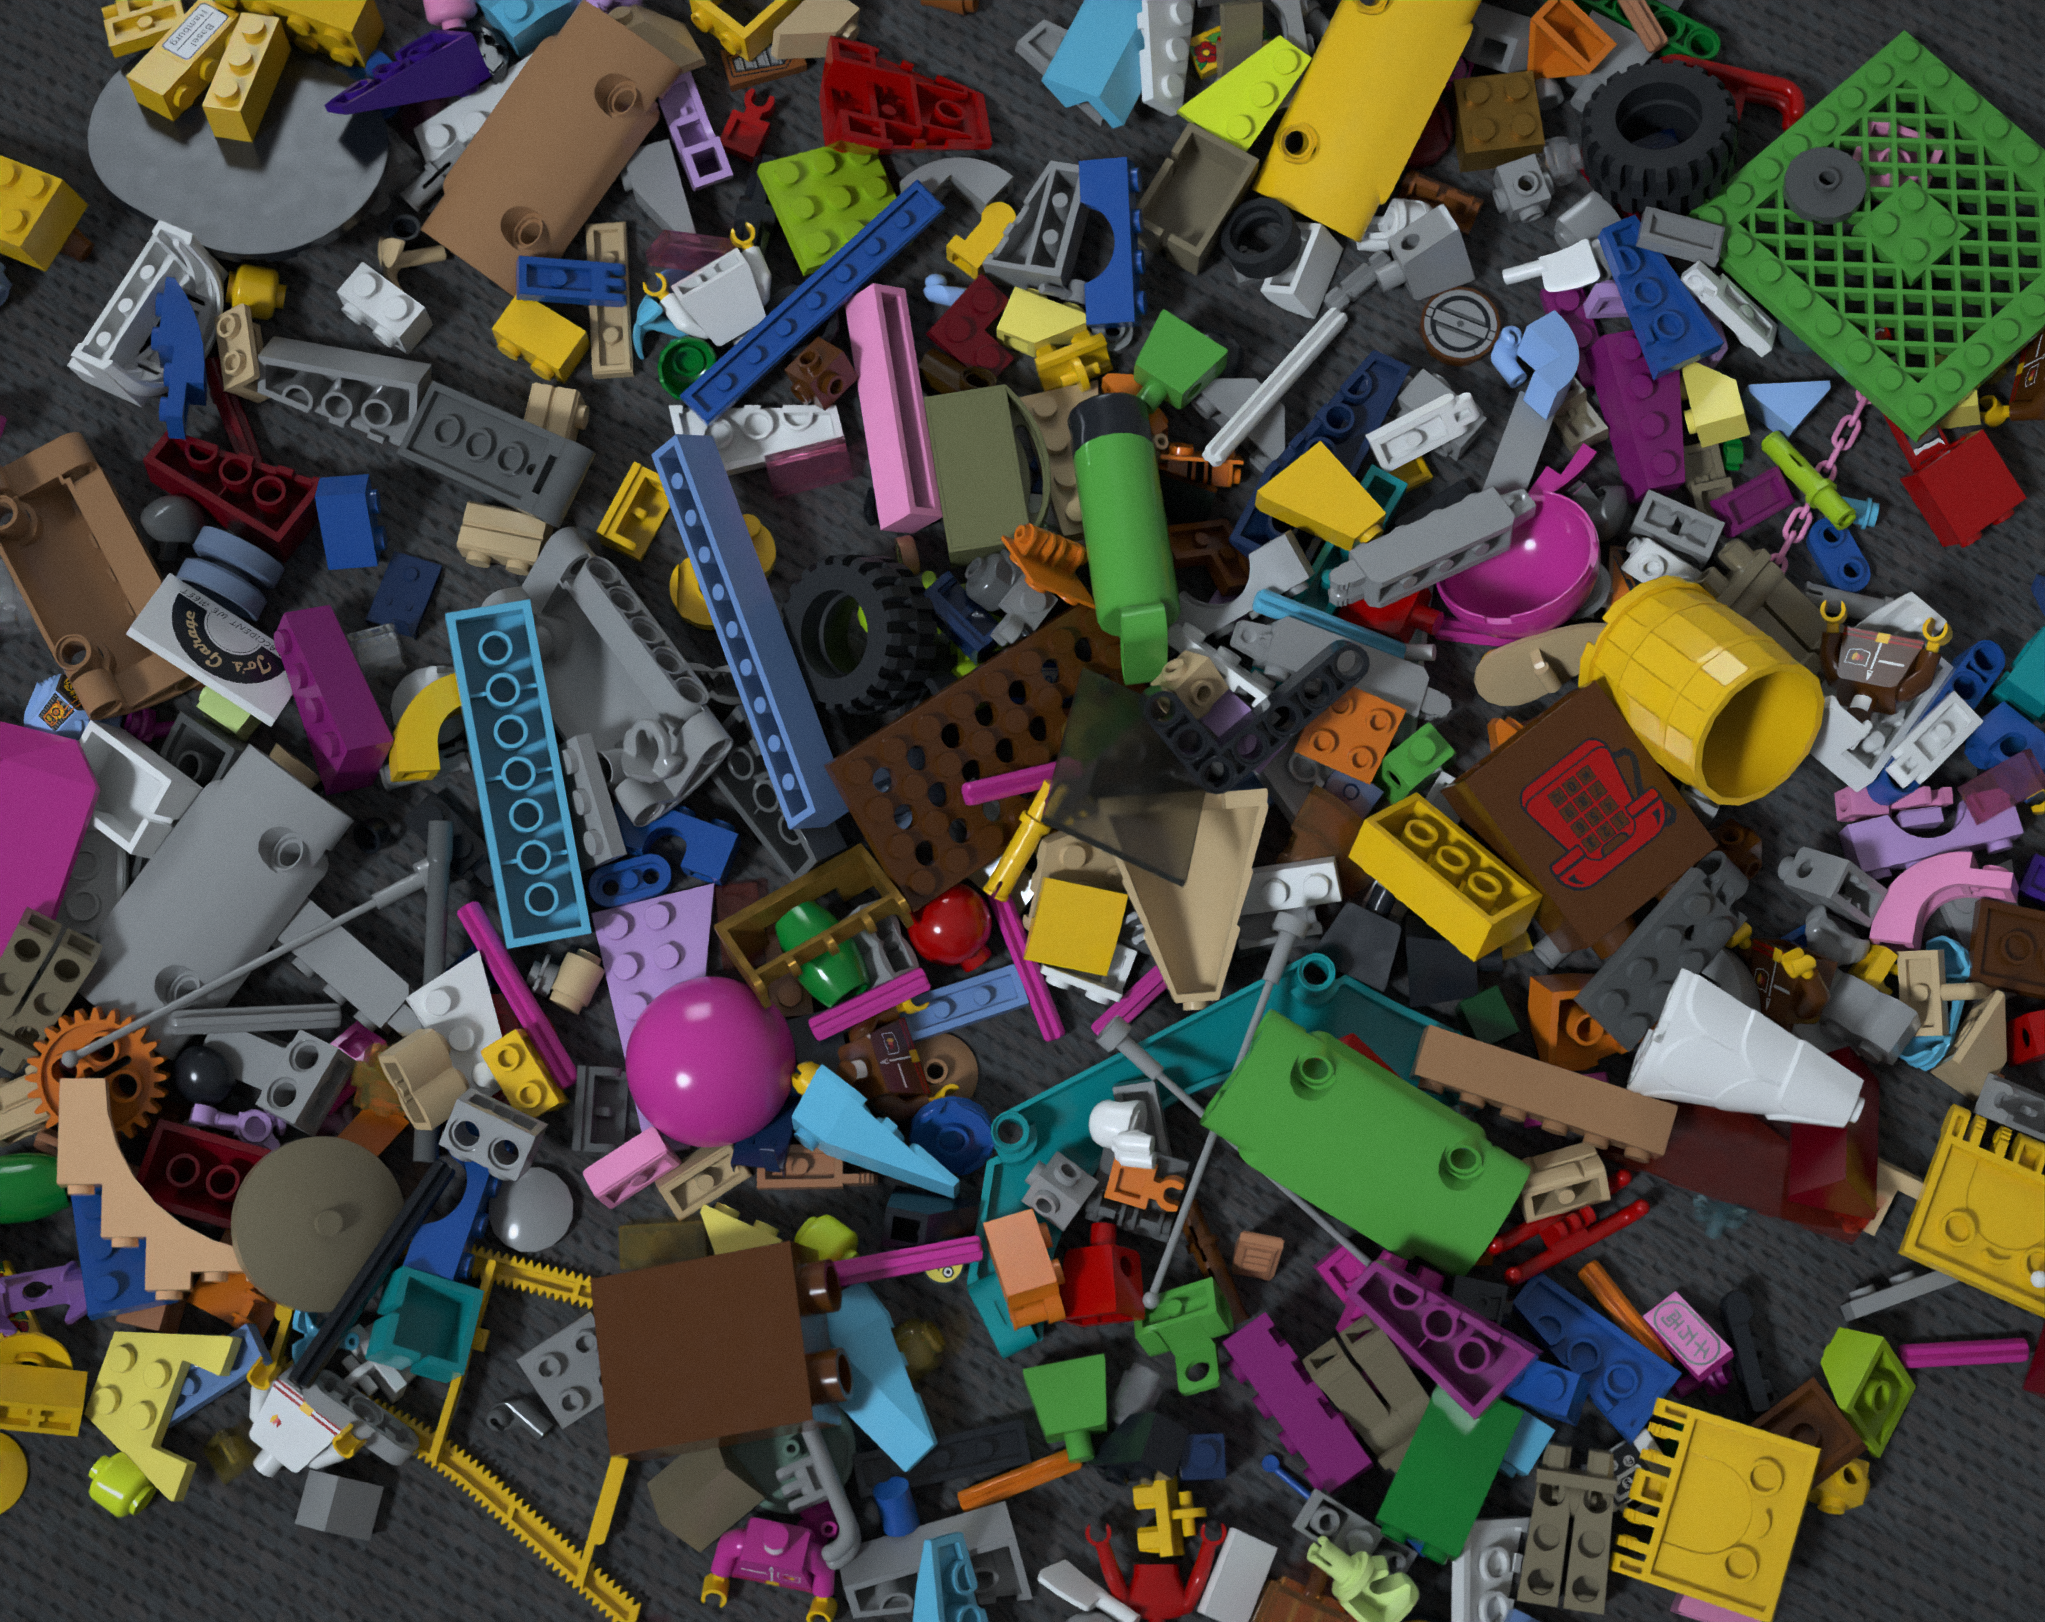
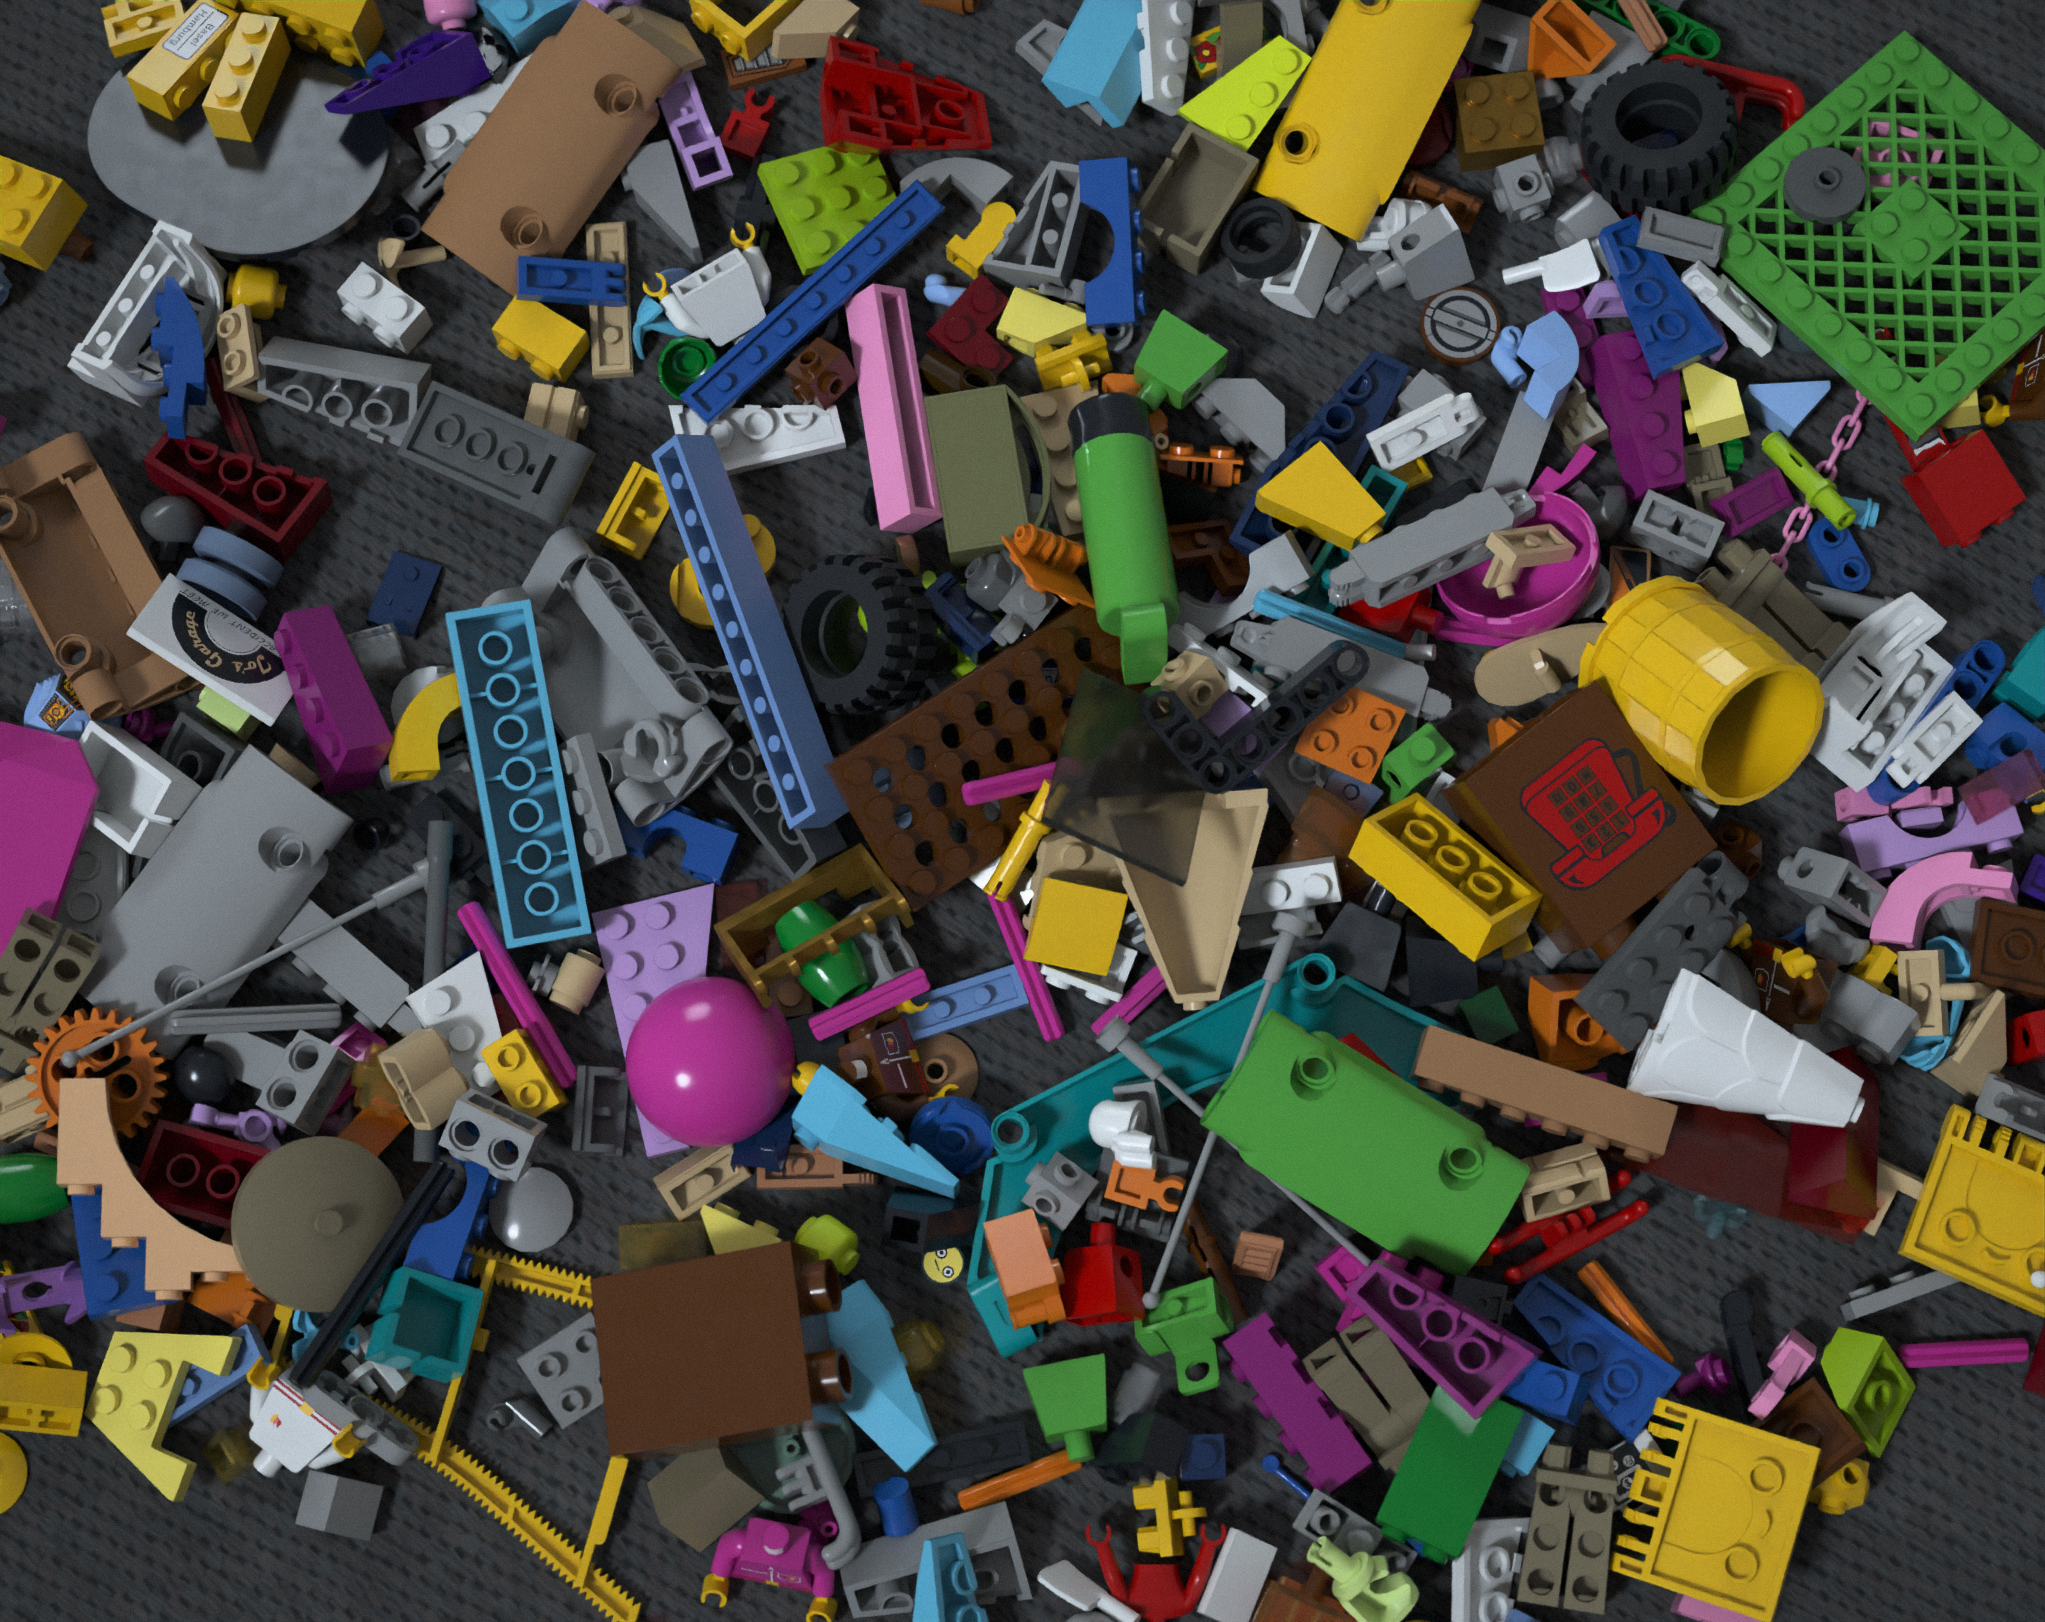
(120, 1485): neon yellow head -> none
(350, 522): blue brick -> none
(501, 537): tan brick -> none
(630, 878): blue plate -> none
(631, 1167): bright pink slope -> none
(686, 250): clear pink tile -> none
(809, 467): clear pink tile -> none
(909, 1260): dark pink axle -> none
(953, 929): red brick -> none
(1274, 387): white axle -> none
(1521, 549): none -> tan piece
(1653, 561): white hinge -> none
(1688, 1336): dark pink tile -> none
(1789, 1363): none -> bright pink piece
(1877, 668): reddish brown torso -> none

